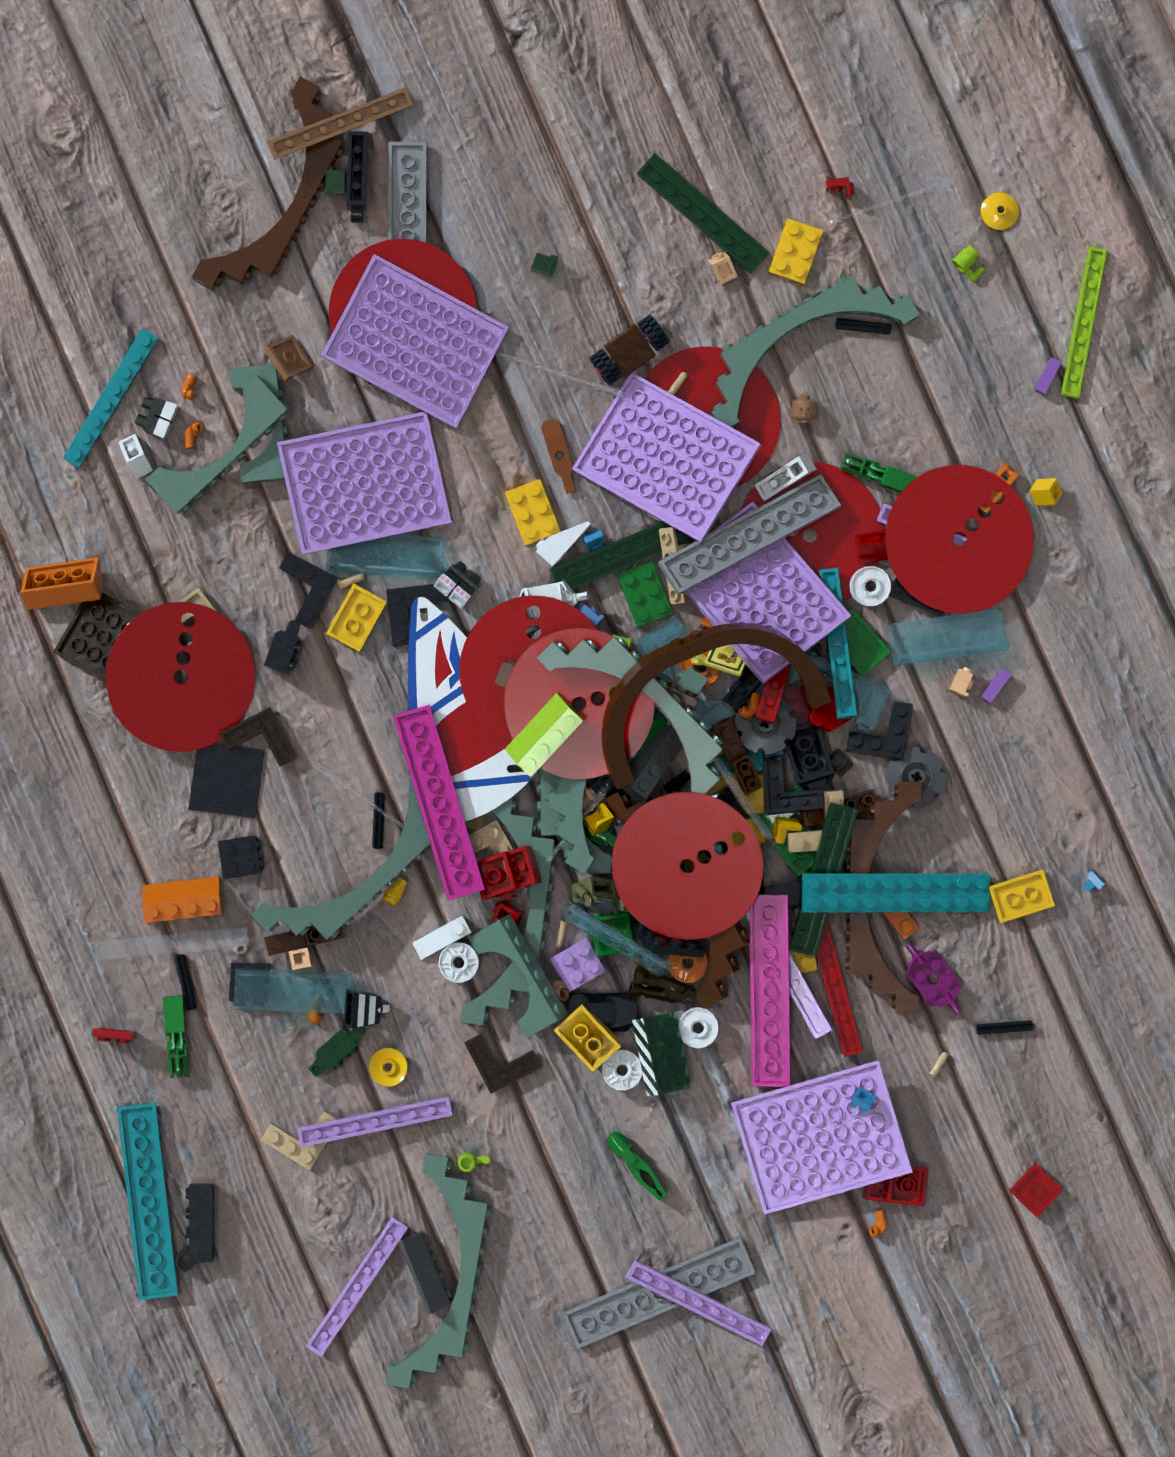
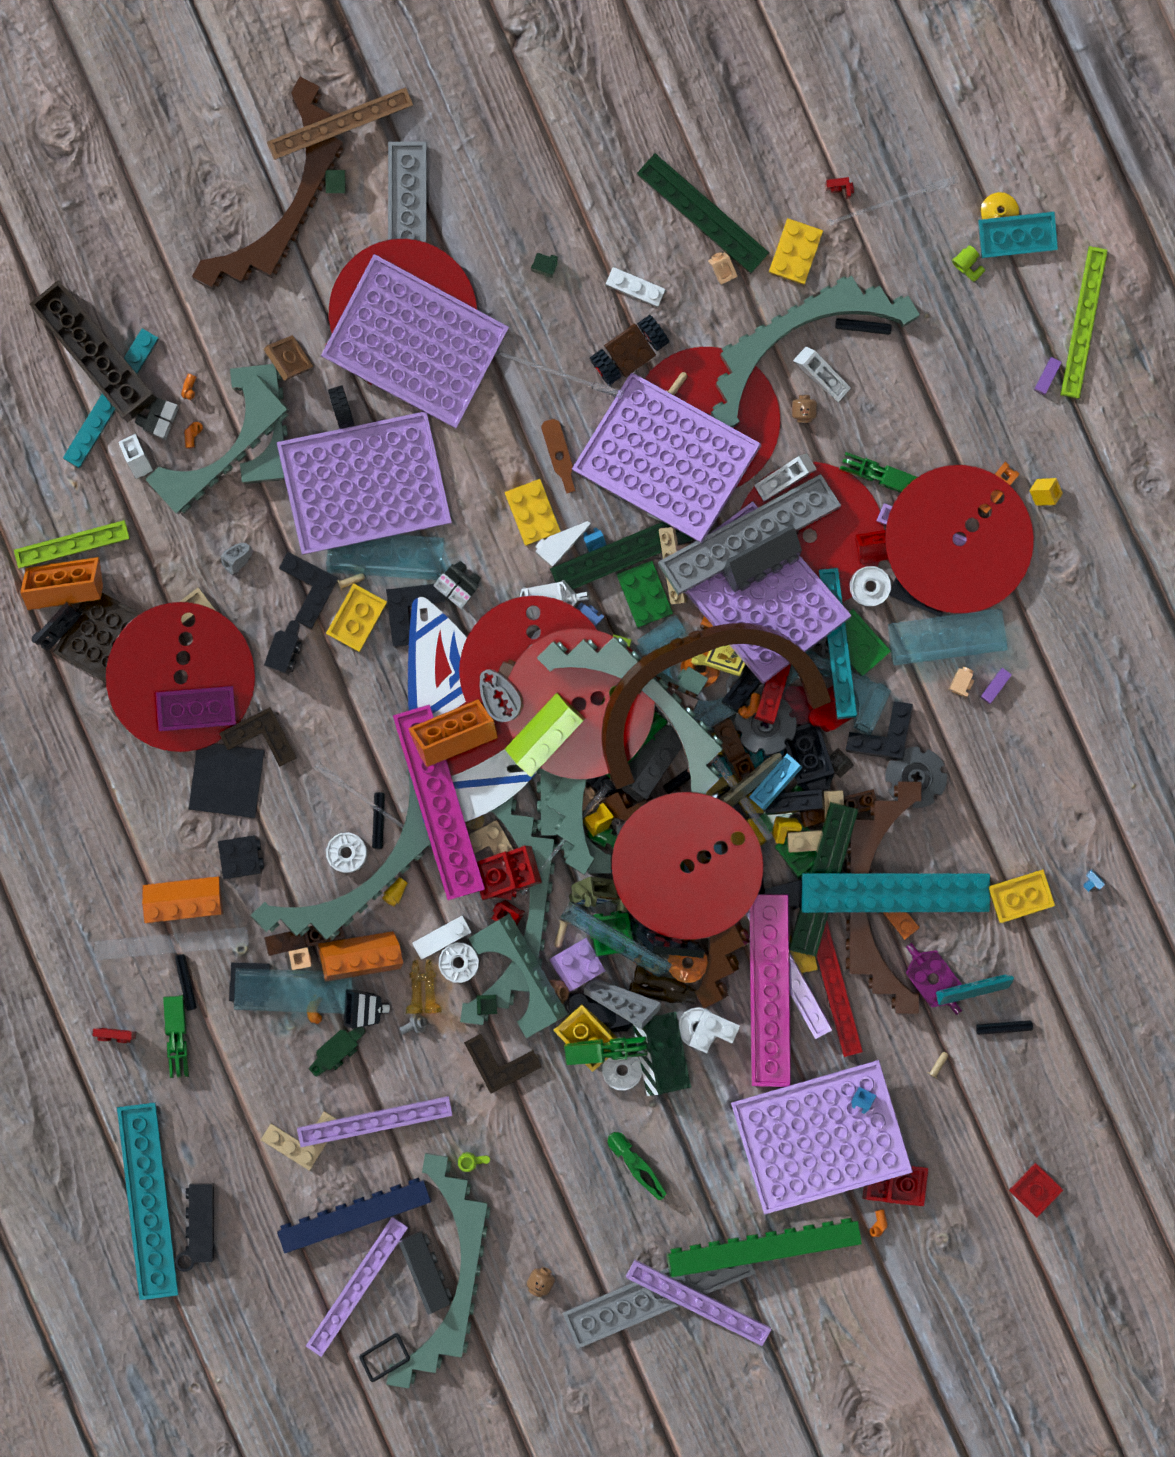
(57, 626): none -> black plate
(71, 544): none -> lime plate
(93, 351): none -> dark brown brick
(195, 708): none -> magenta plate
(236, 557): none -> light grey rock
(335, 848): none -> white wheel
(341, 407): none -> black tyre
(353, 1216): none -> dark blue brick
(357, 174): black hinge -> none
(360, 956): none -> orange slope
(379, 1345): none -> black piece
(383, 1076): yellow dish -> none
(417, 1023): none -> light grey plate
(430, 1002): none -> clear yellow piece
(453, 733): none -> orange slope
(486, 1004): none -> dark green panel
(510, 693): none -> light grey piece
(540, 1281): none -> medium nougat head
(593, 1050): none -> green arm
(625, 1003): none -> light grey wing
(635, 287): none -> white plate
(710, 1026): none -> white plate
(751, 781): none -> dark tan slope
(762, 559): none -> dark grey slope
(763, 1248): none -> green brick
(775, 781): none -> medium azure plate
(822, 373): none -> white slope
(974, 989): none -> teal slope
(1017, 234): none -> teal plate

